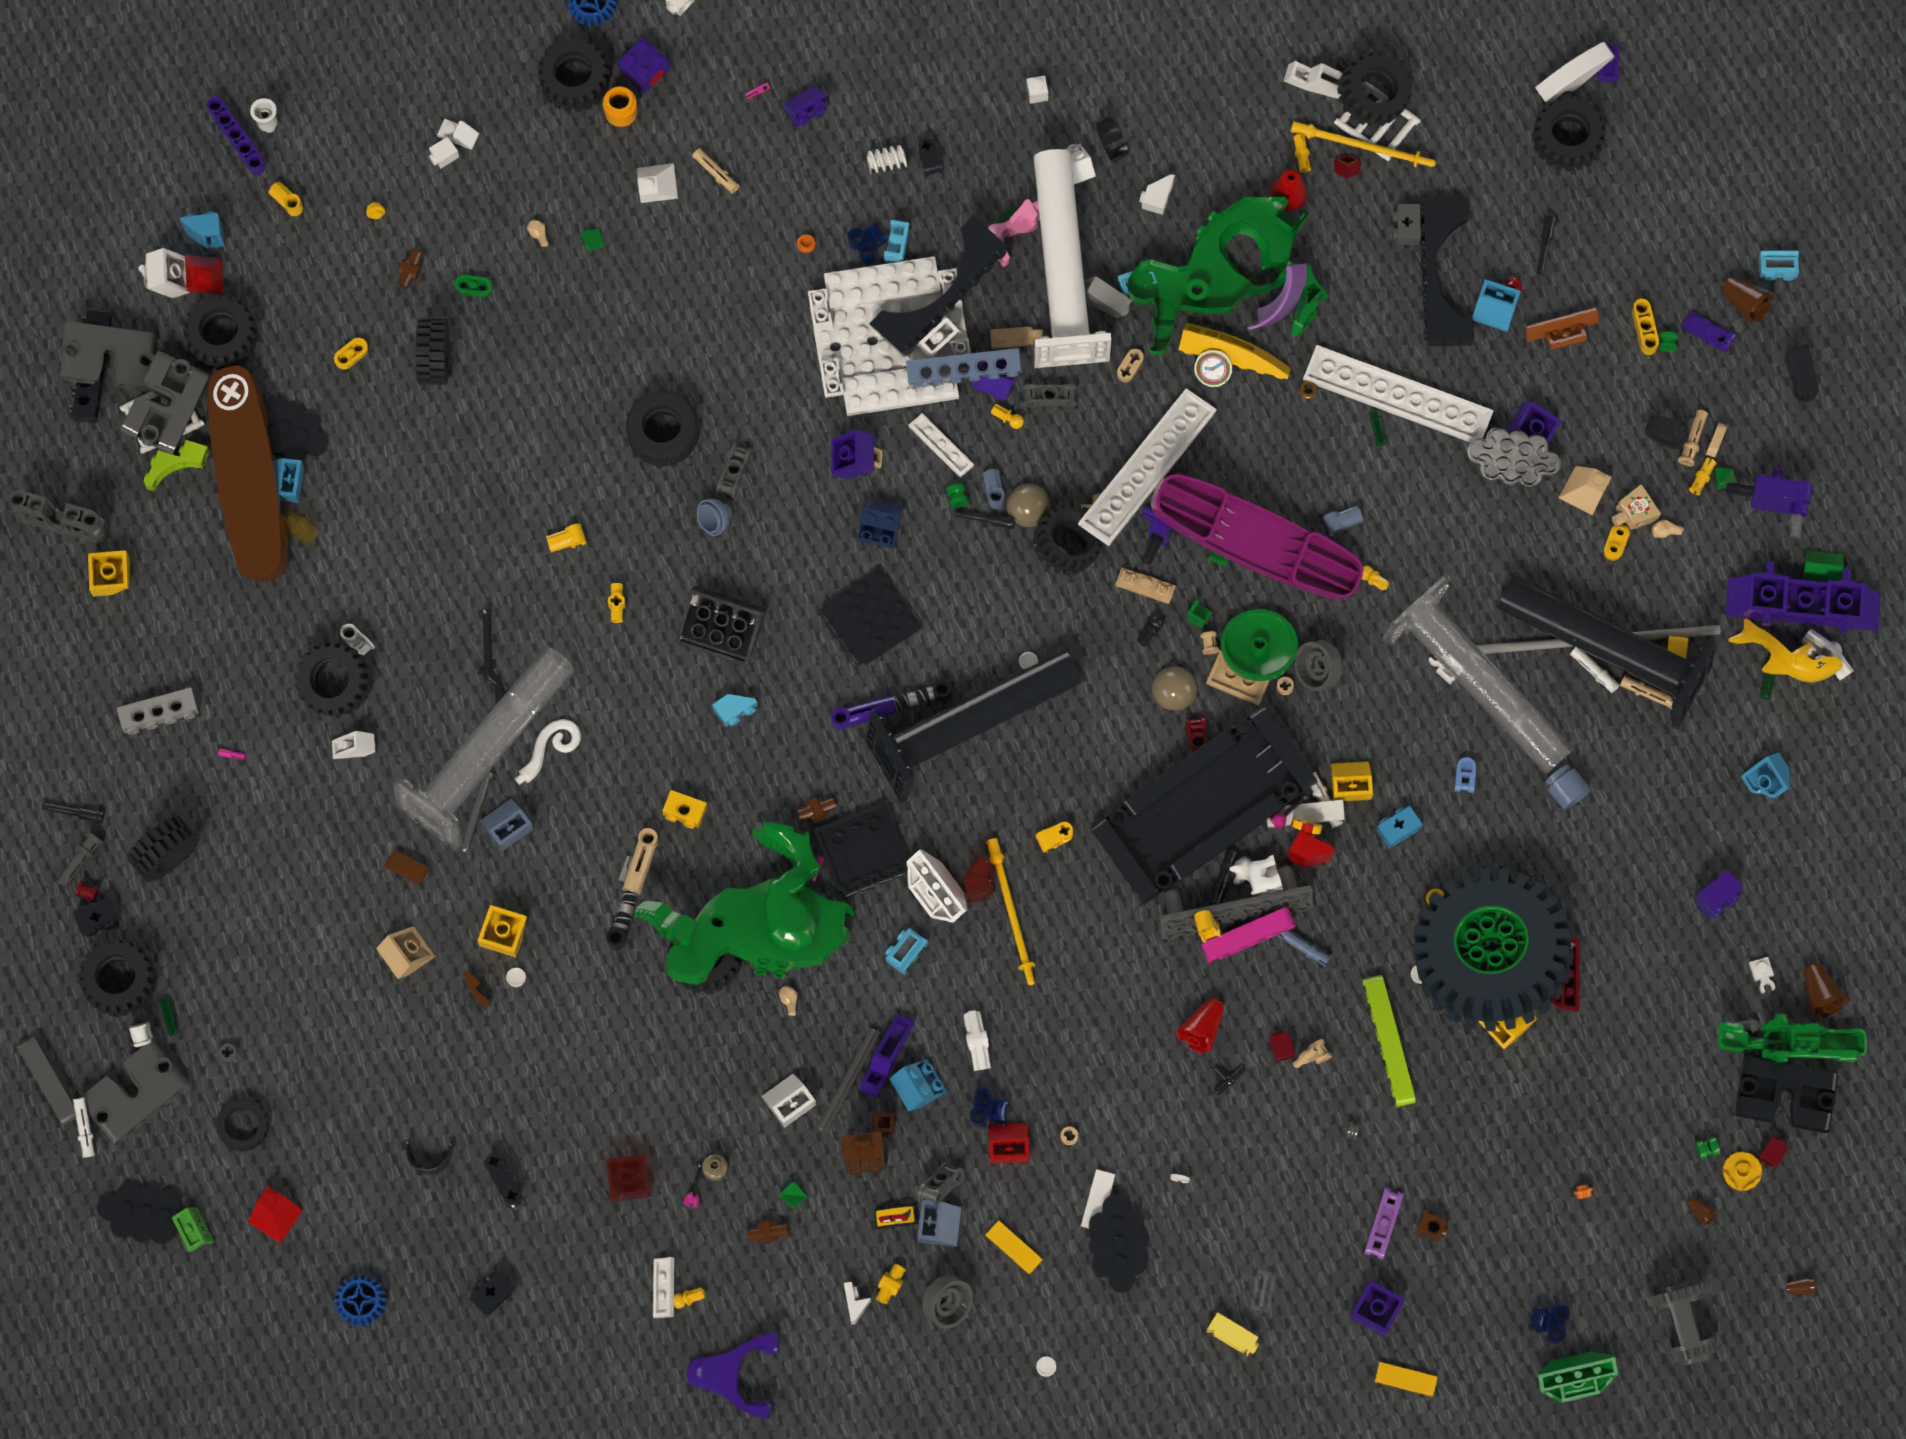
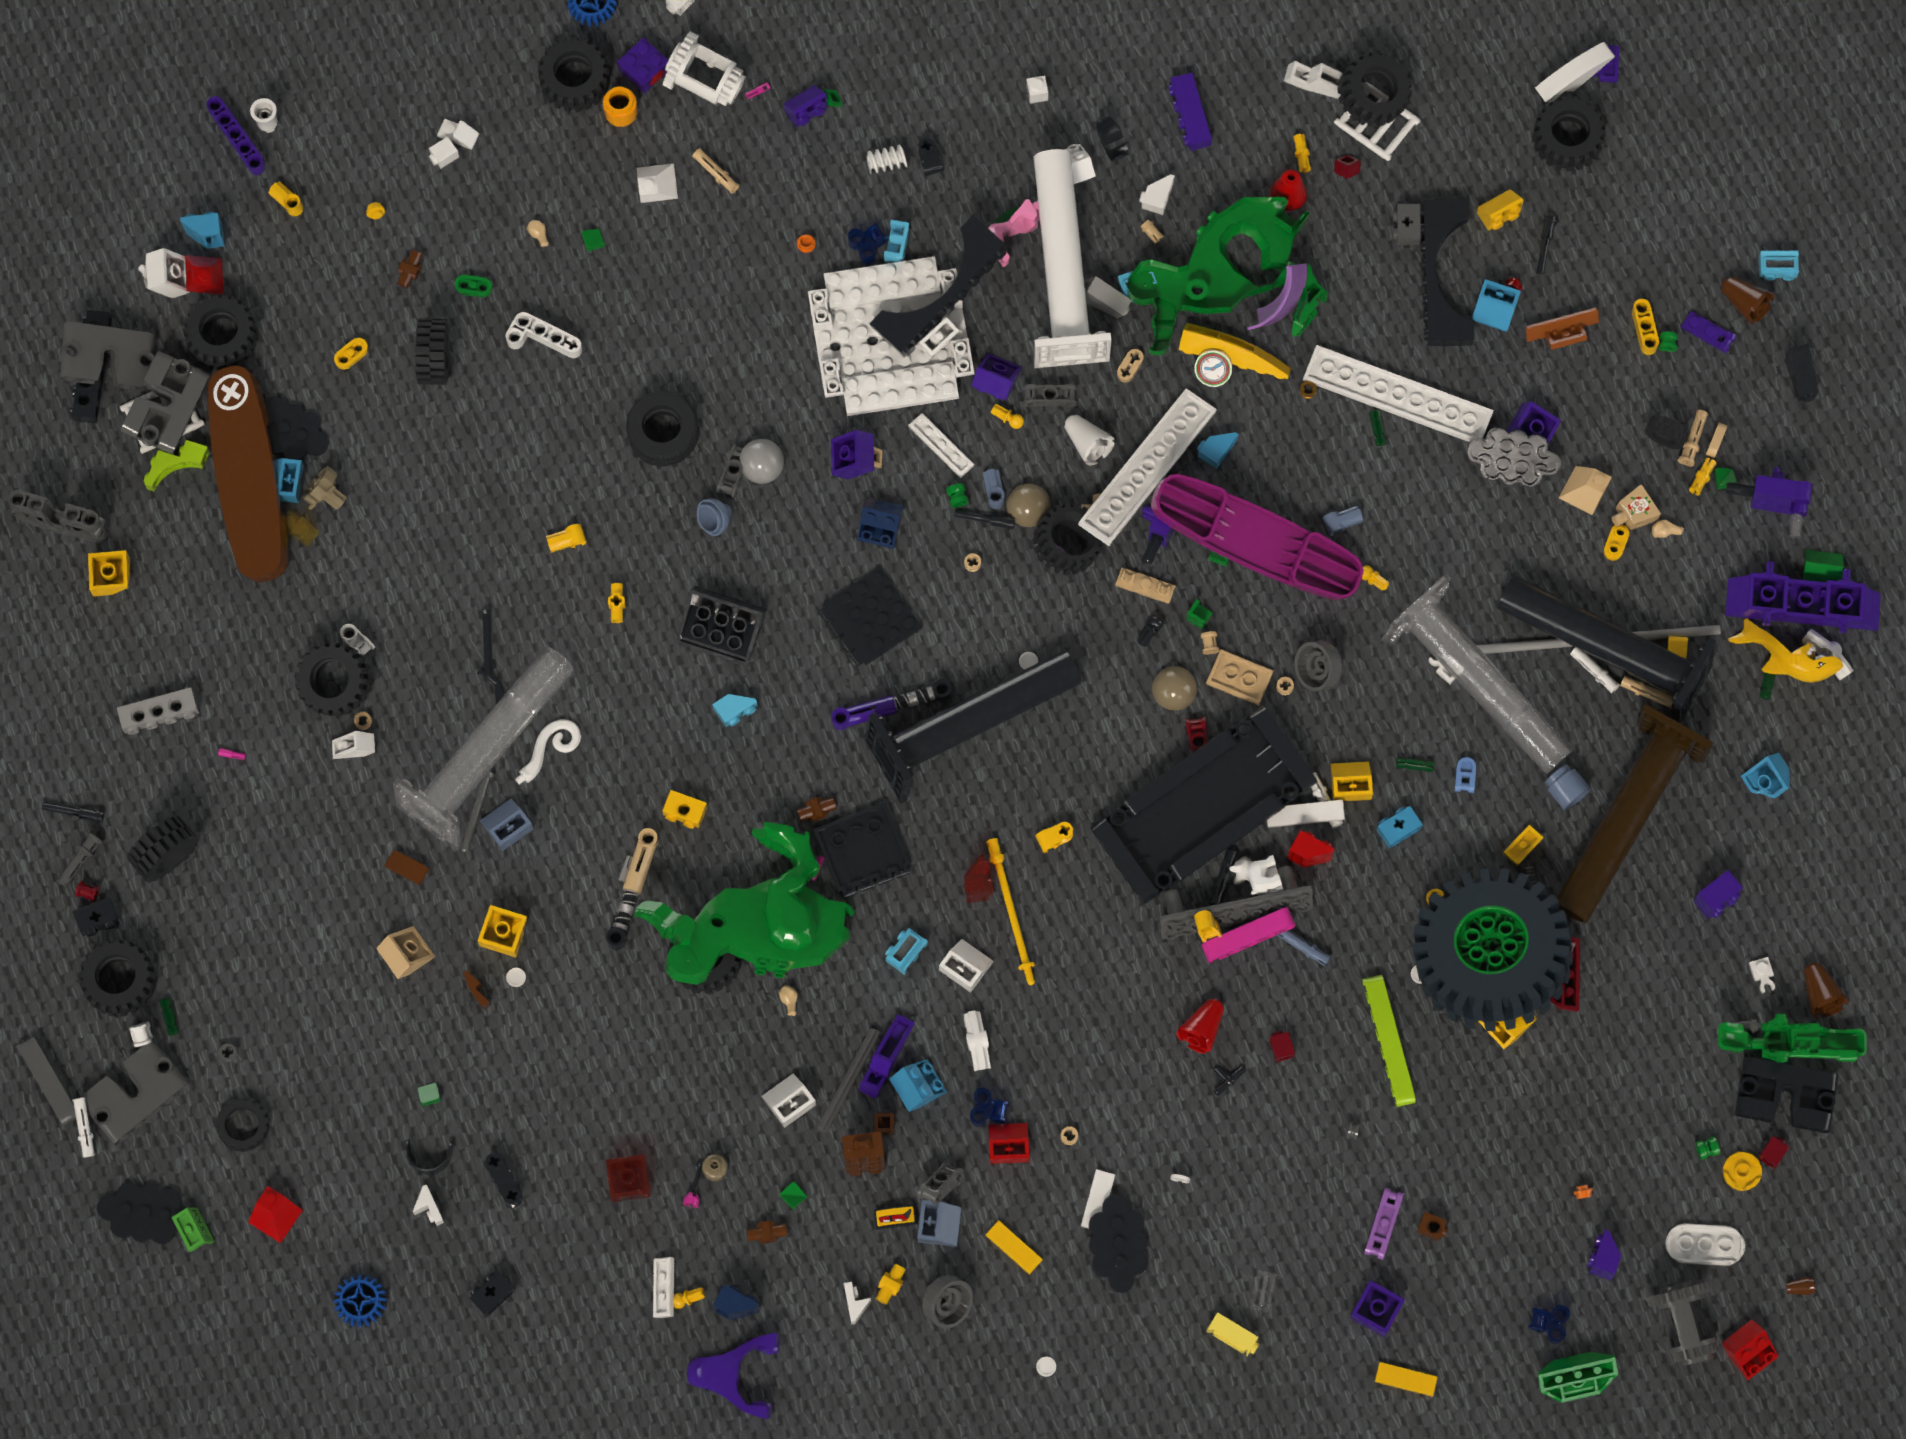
(323, 488): none -> dark tan piece
(356, 720): none -> tan bush
(426, 1201): none -> white slope
(429, 1094): none -> green slope
(545, 338): none -> white beam
(681, 61): none -> white piece
(734, 1305): none -> dark blue slope
(762, 461): none -> light grey piece
(837, 101): none -> green slope
(916, 367): sand blue brick -> none
(935, 887): white wedge -> none
(965, 965): none -> white slope
(970, 557): none -> tan bush
(1014, 337): tan hinge -> none
(1088, 439): none -> white cone
(1151, 231): none -> tan pin
(1190, 110): none -> dark purple brick
(1216, 448): none -> dark azure slope
(1259, 645): green dish -> none
(1279, 819): hinge -> none
(1306, 825): piece -> none
(1311, 131): yellow bar -> none
(1315, 1052): tan piece -> none
(1415, 764): none -> dark green axle
(1500, 209): none -> yellow slope
(1523, 845): none -> yellow plate
(1606, 1258): none -> dark purple slope
(1630, 810): none -> dark brown piece
(1702, 1211): reddish brown cone -> none
(1705, 1244): none -> white tile
(1750, 1349): none -> red slope

